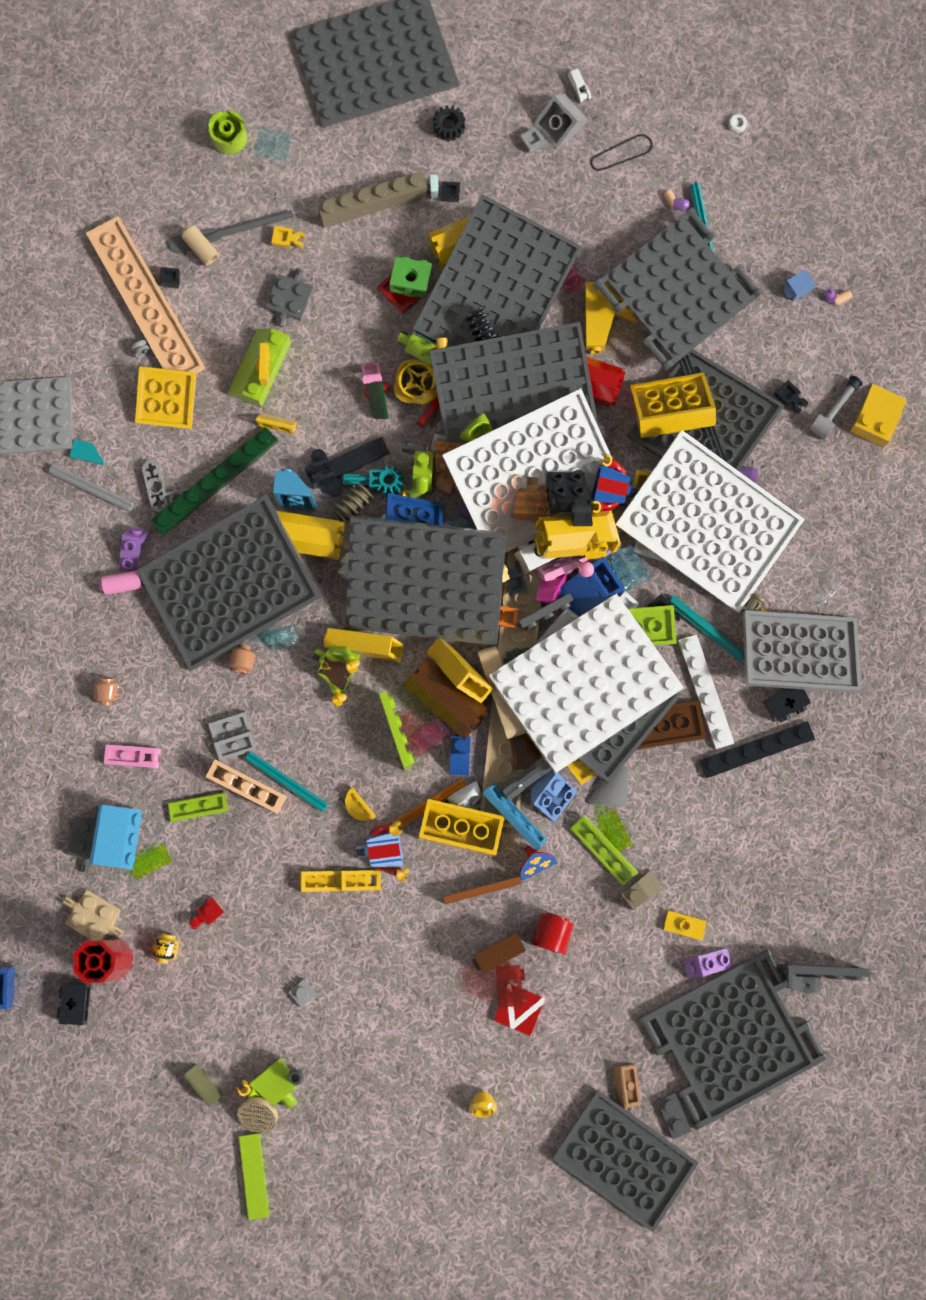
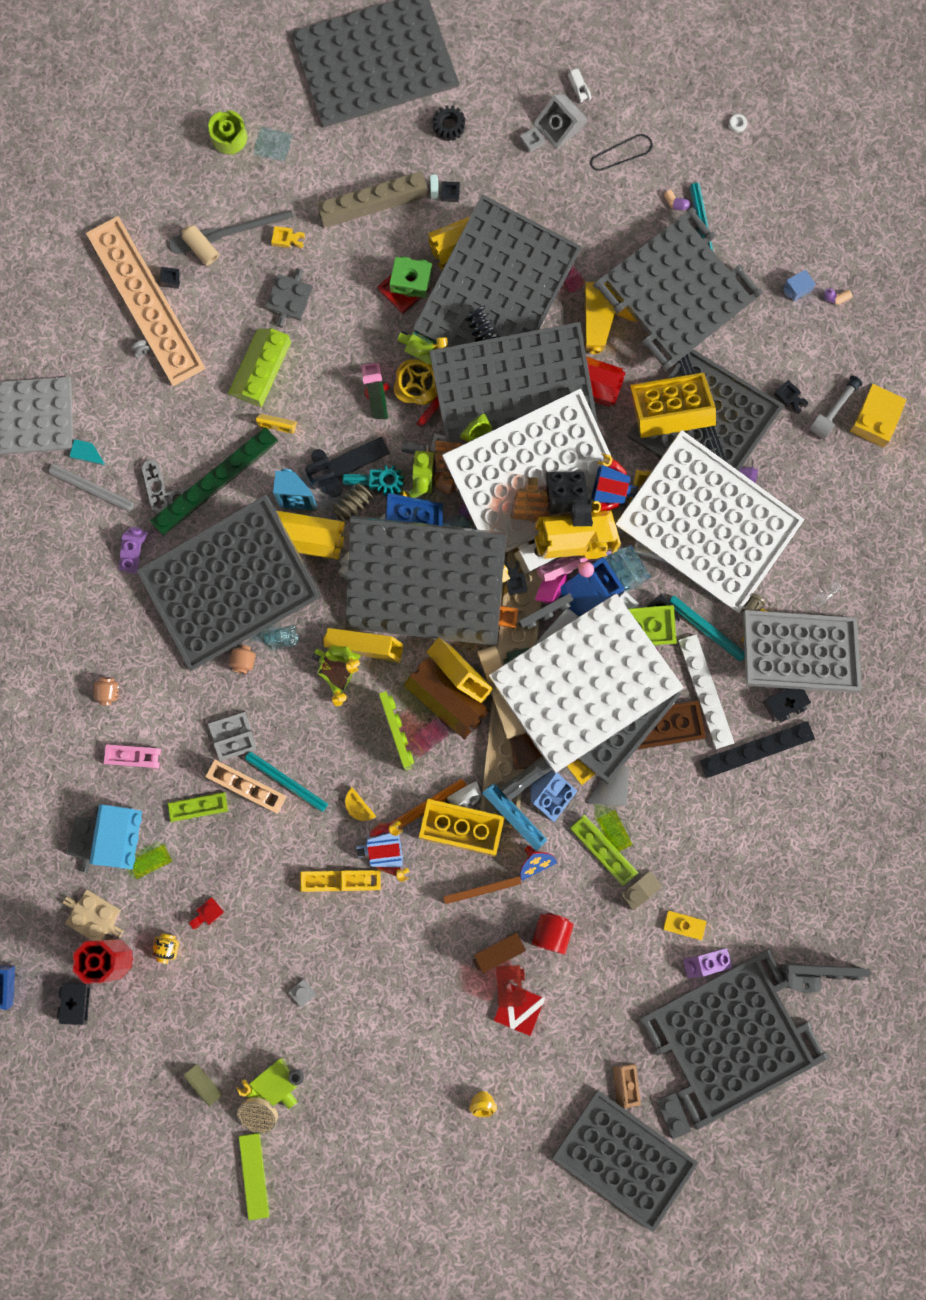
(120, 582): bright pink brick -> none
(165, 397): yellow plate -> none
(263, 364): yellow plate -> none
(459, 756): blue slope -> none

